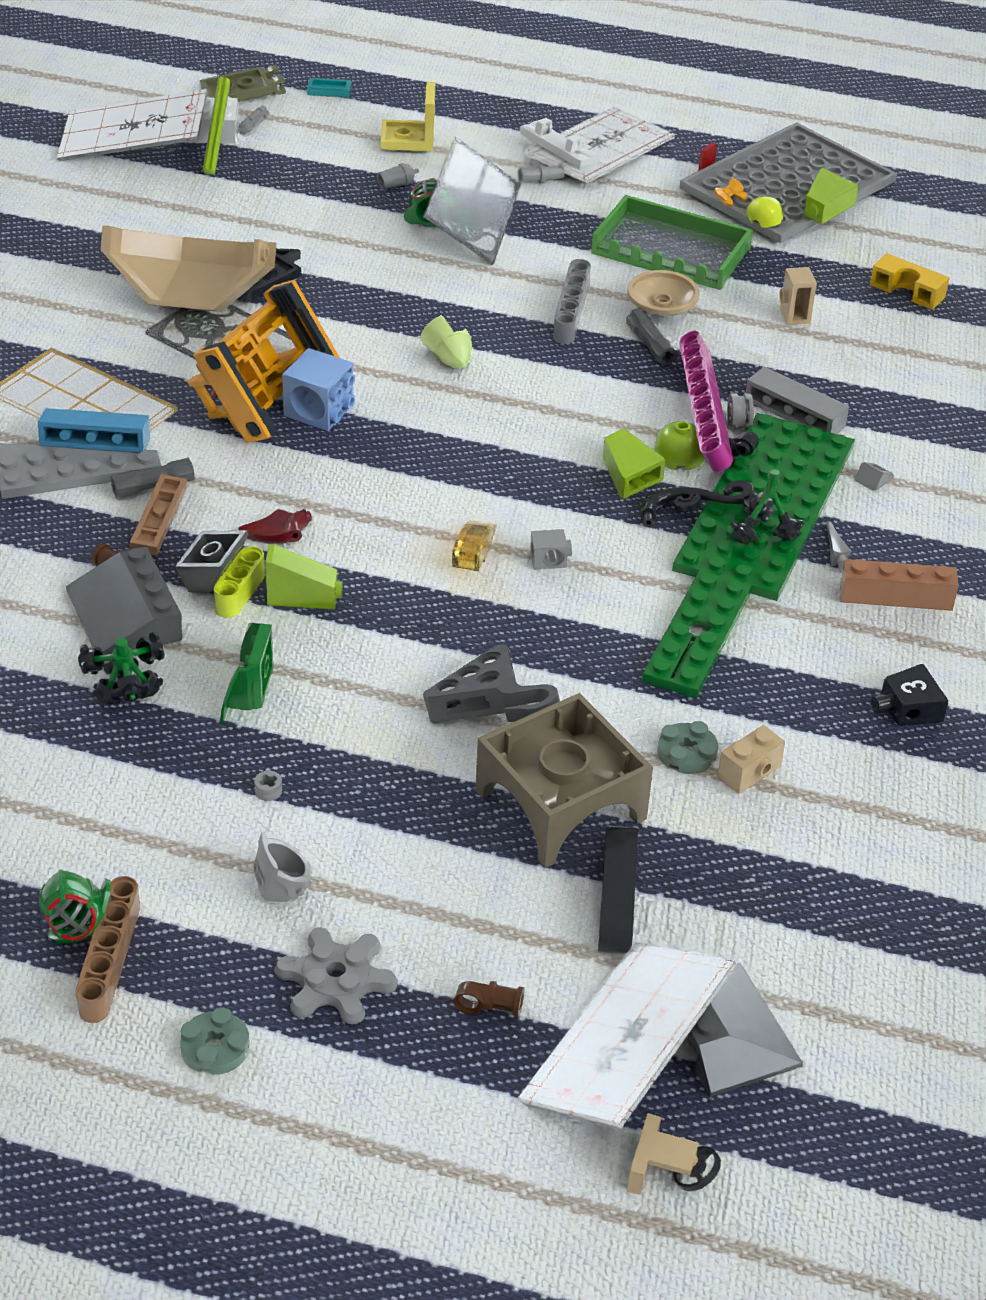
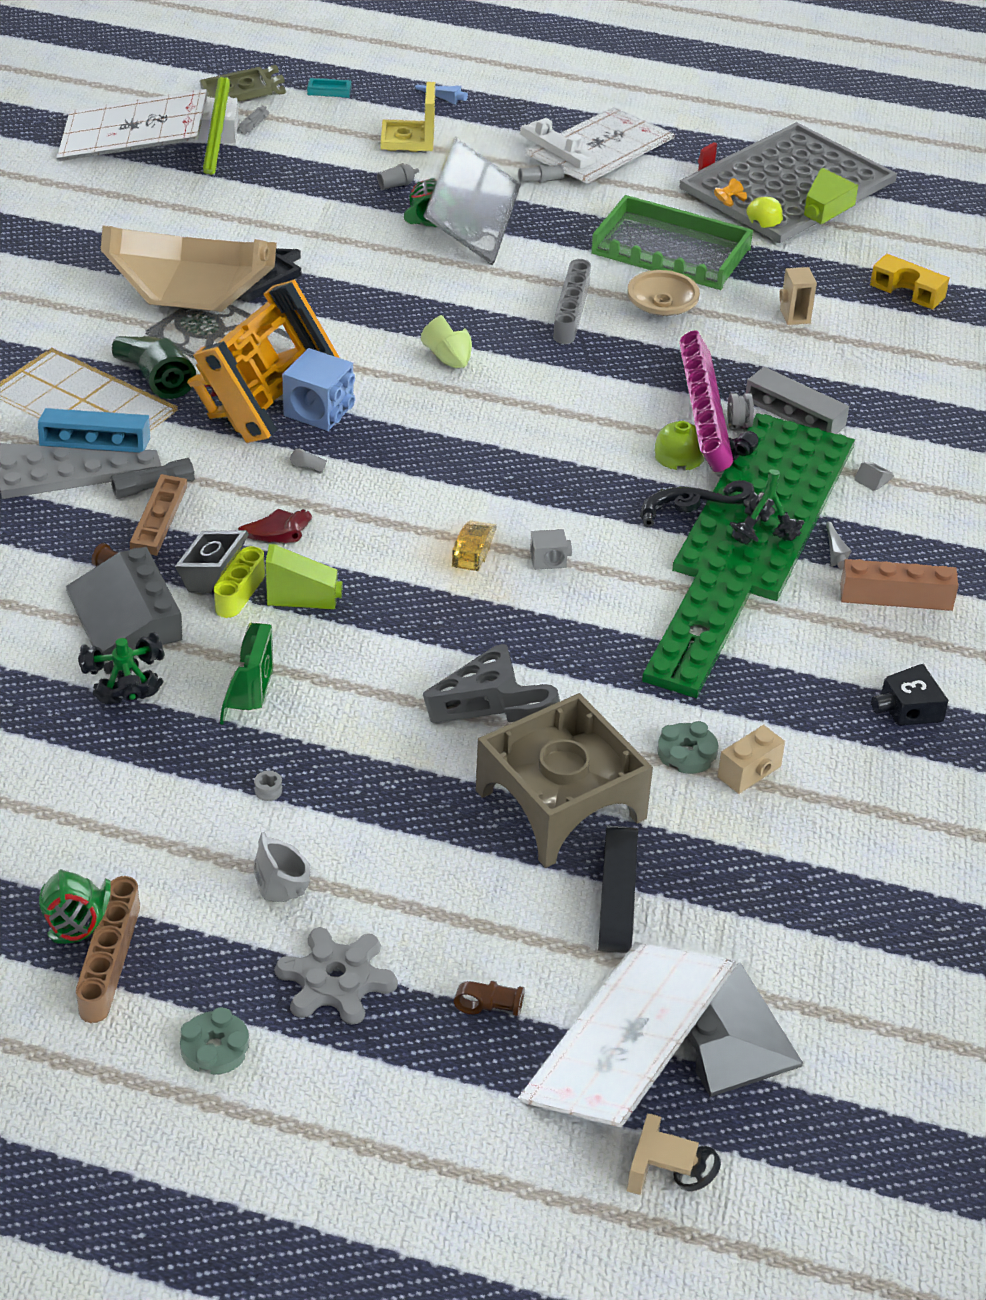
(160, 362): none -> dark green piece
(303, 459): none -> light grey arm
(448, 93): none -> light blue piece
(631, 463): lime slope -> none
(659, 346): dark grey axle -> none

